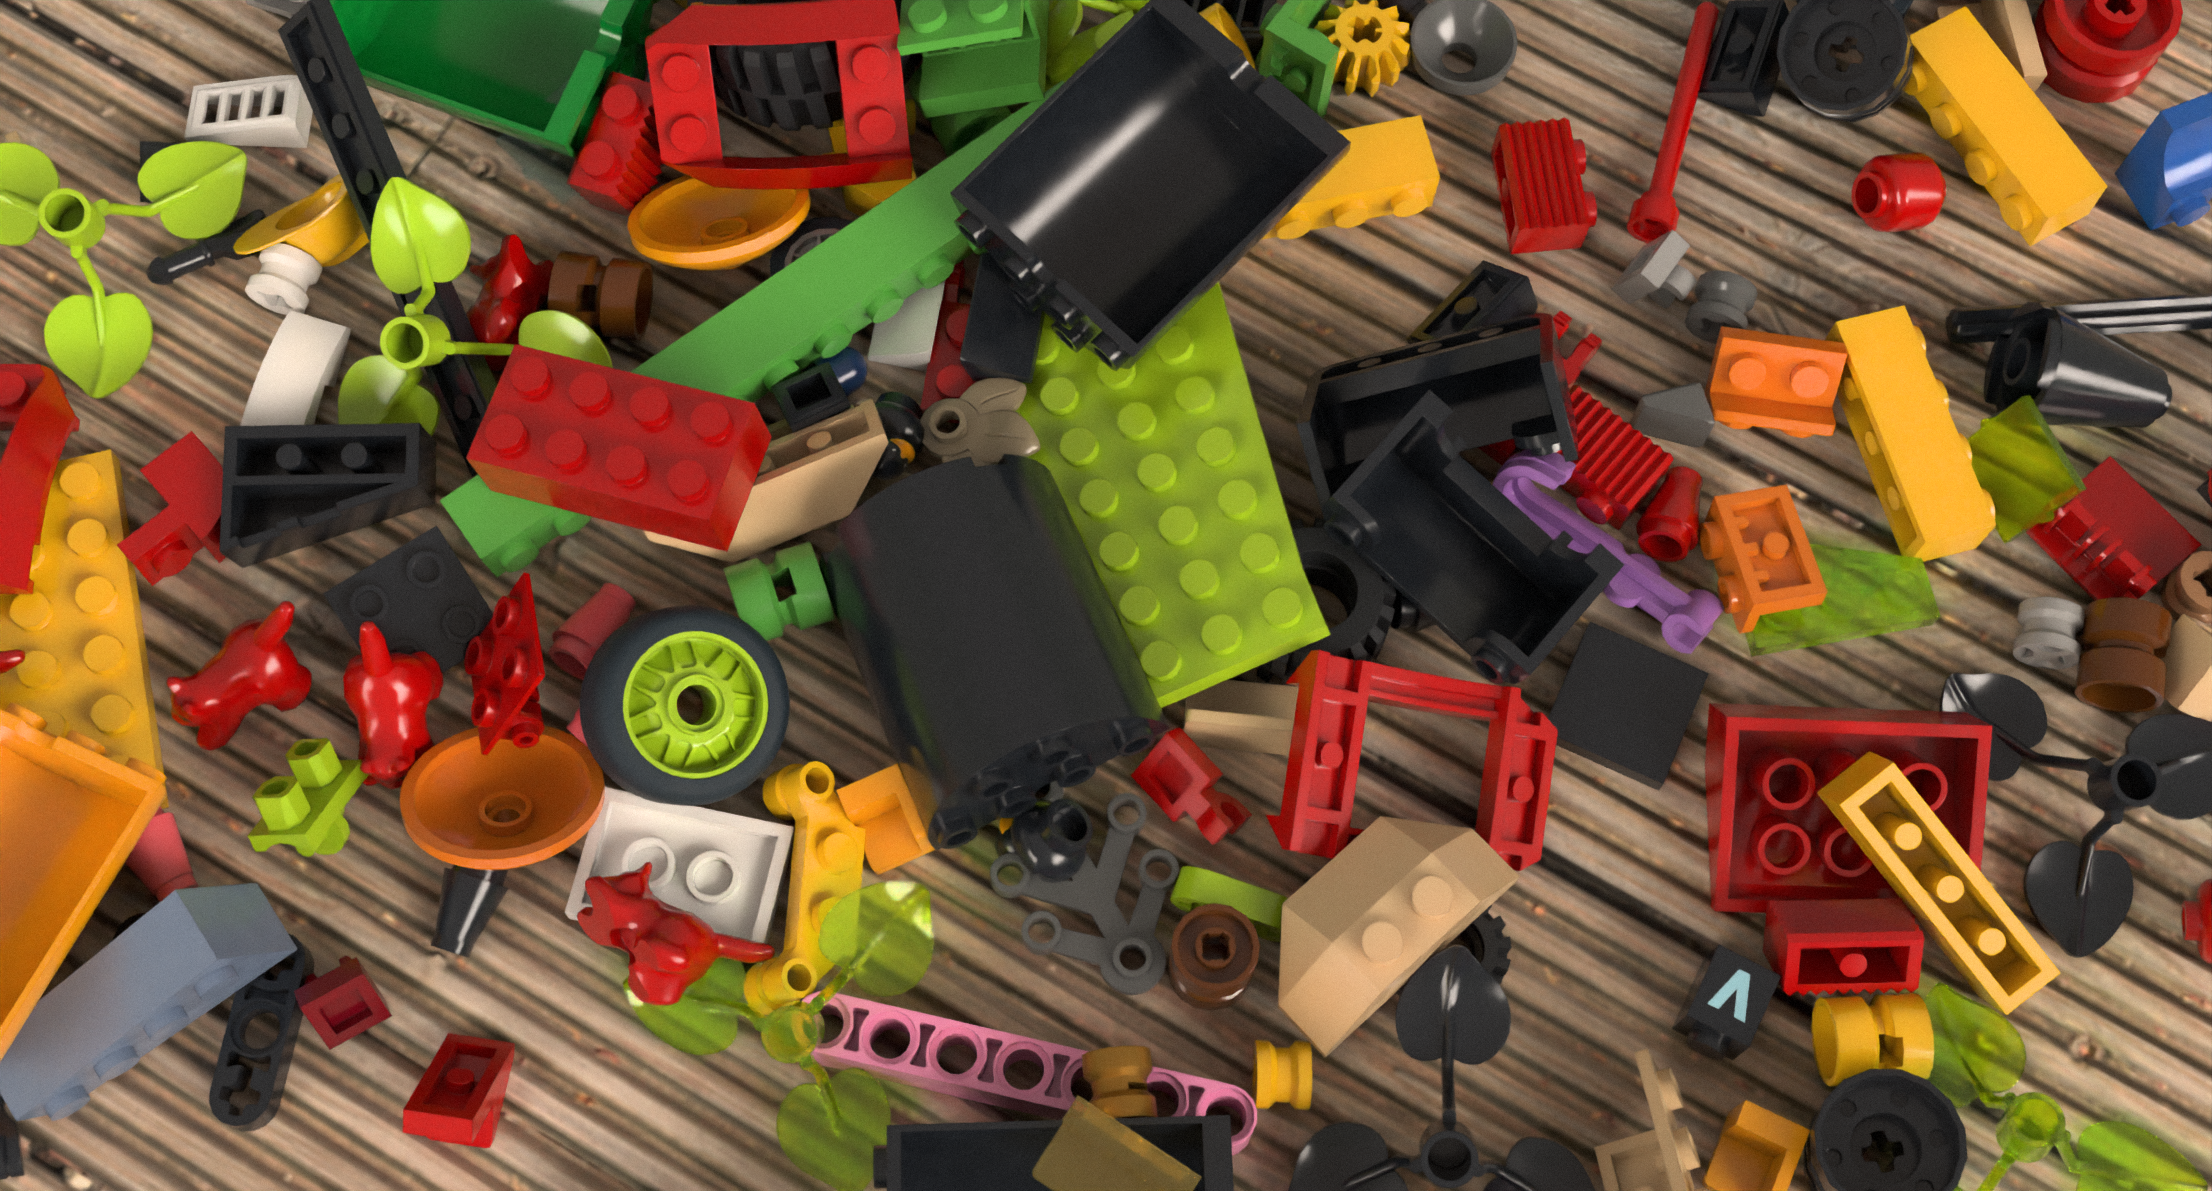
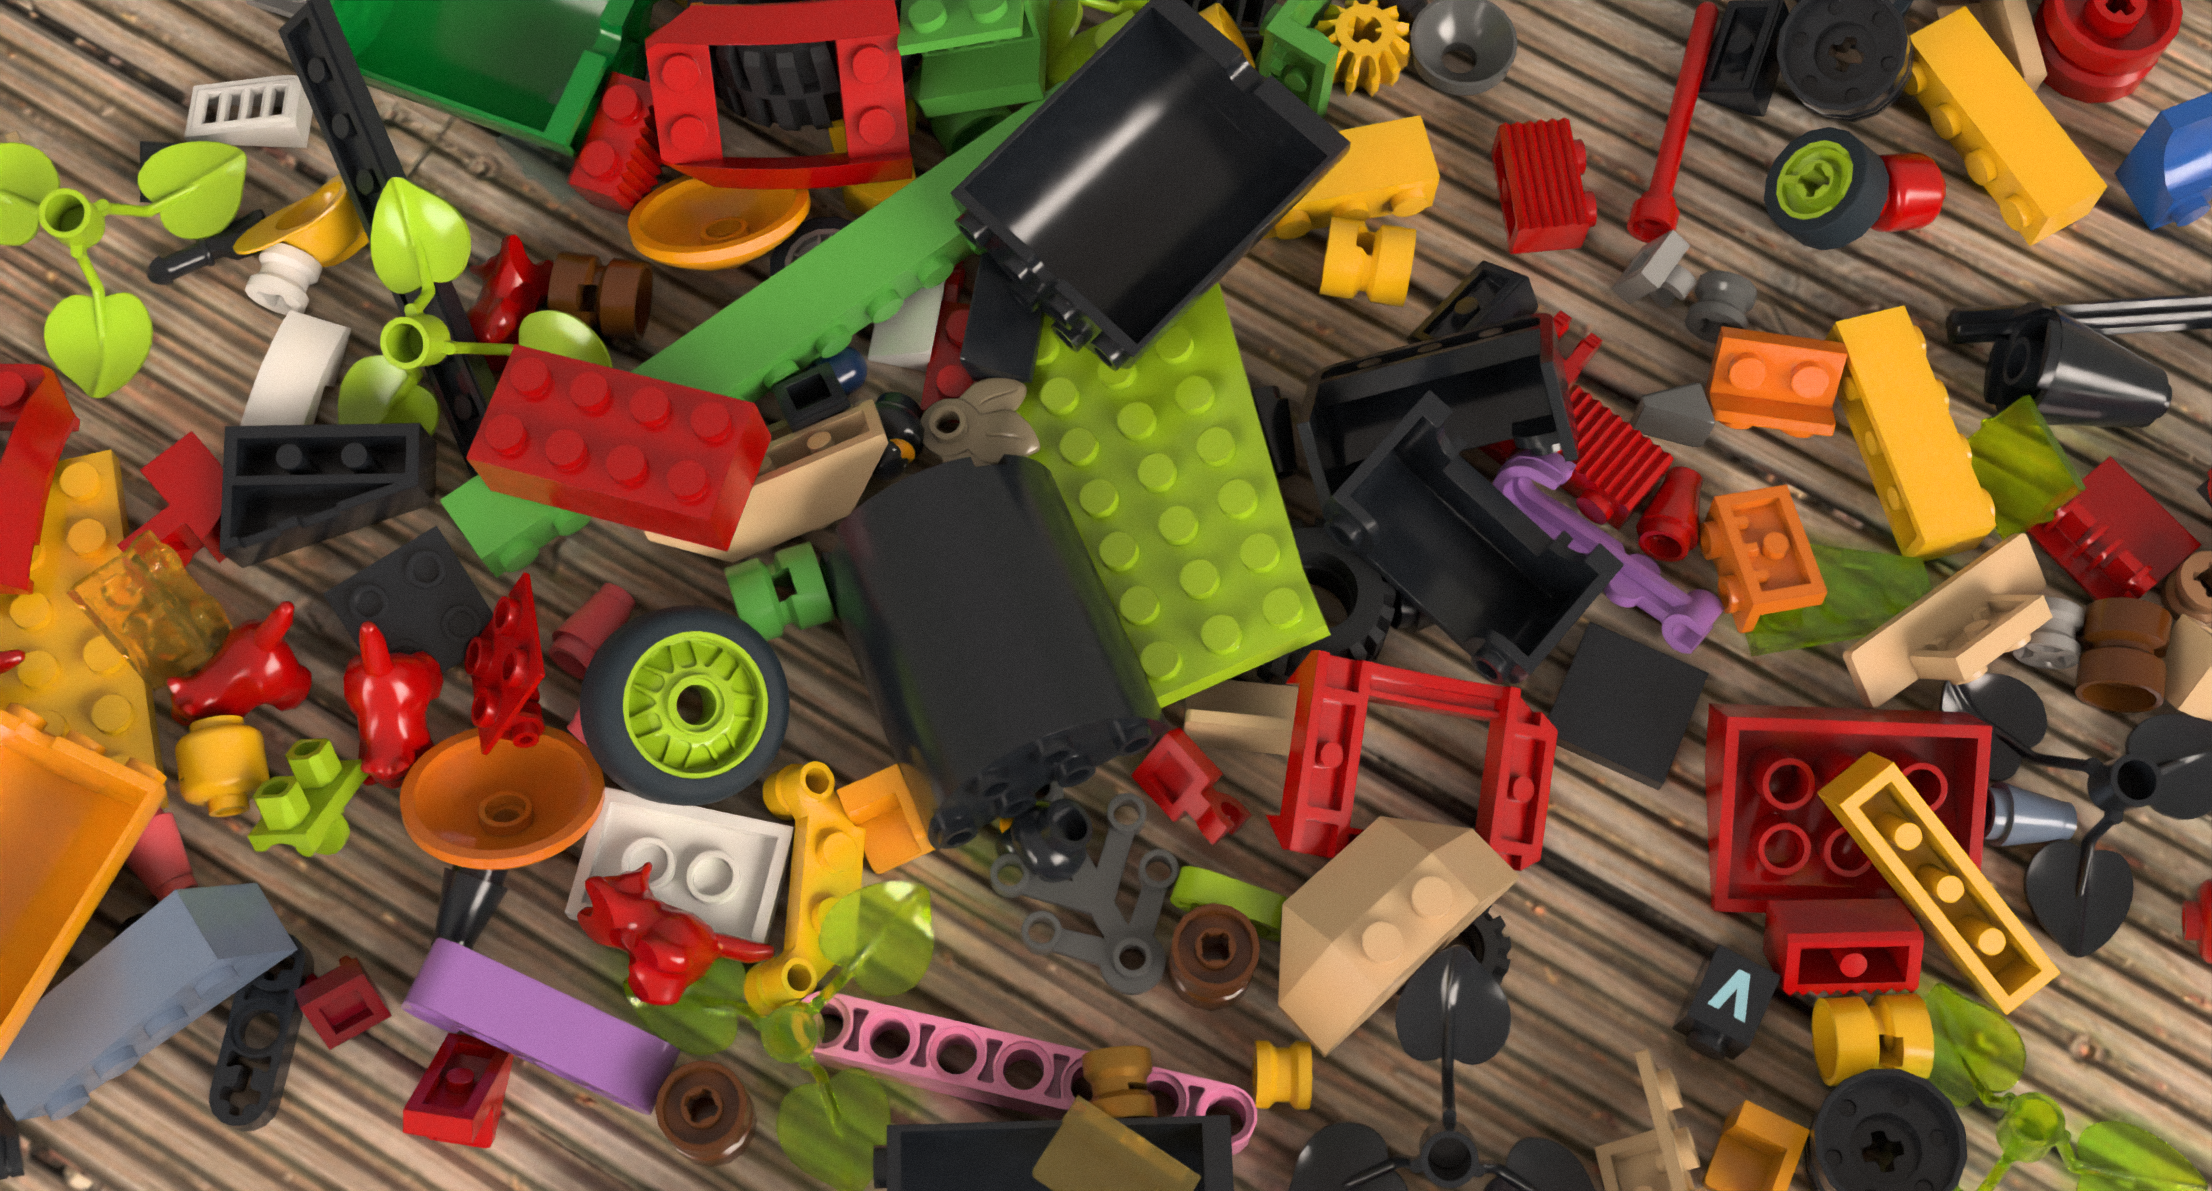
(152, 611): none -> clear yellow bracket
(221, 764): none -> yellow head
(540, 1025): none -> medium lavender beam
(706, 1113): none -> reddish brown wheel
(1277, 428): none -> black cone
(1367, 262): none -> yellow wheel
(1823, 213): none -> black wheel
(1955, 626): none -> tan bracket
(2026, 817): none -> sand blue cone

